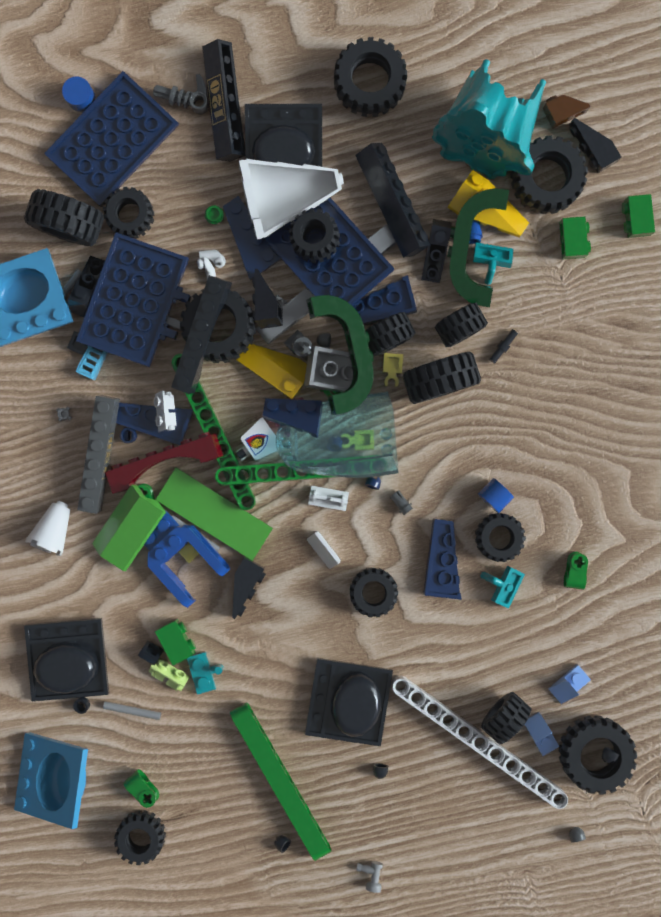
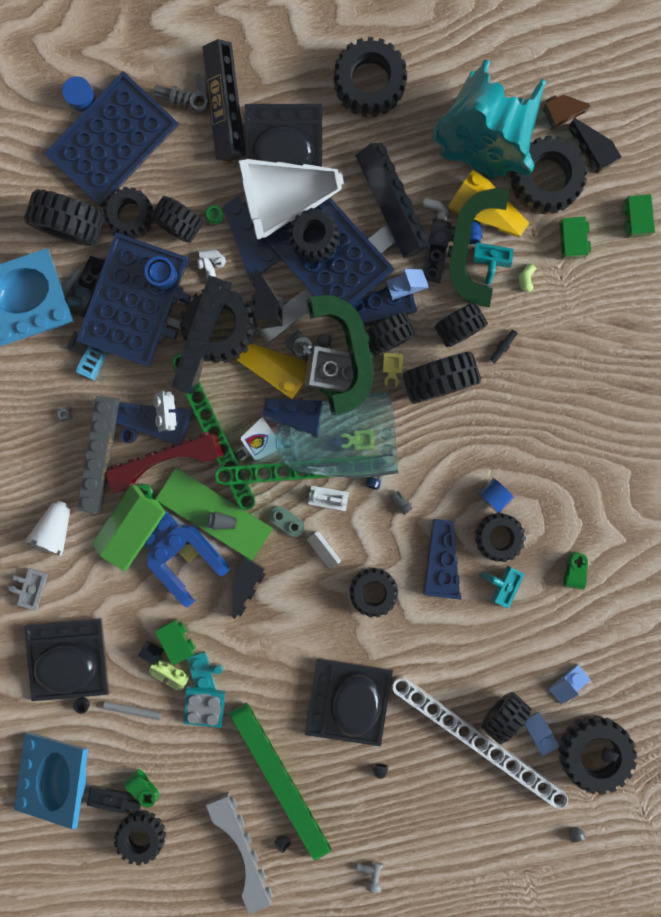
(31, 590): none -> light grey hinge
(112, 800): none -> black hinge
(160, 273): none -> blue piece
(176, 219): none -> black tyre
(204, 707): none -> light grey piece
(221, 521): none -> dark grey cone
(224, 815): none -> light grey arch
(287, 520): none -> sand green plate
(406, 284): none -> light blue slope
(438, 206): none -> white arm
(524, 278): none -> yellowish green arm

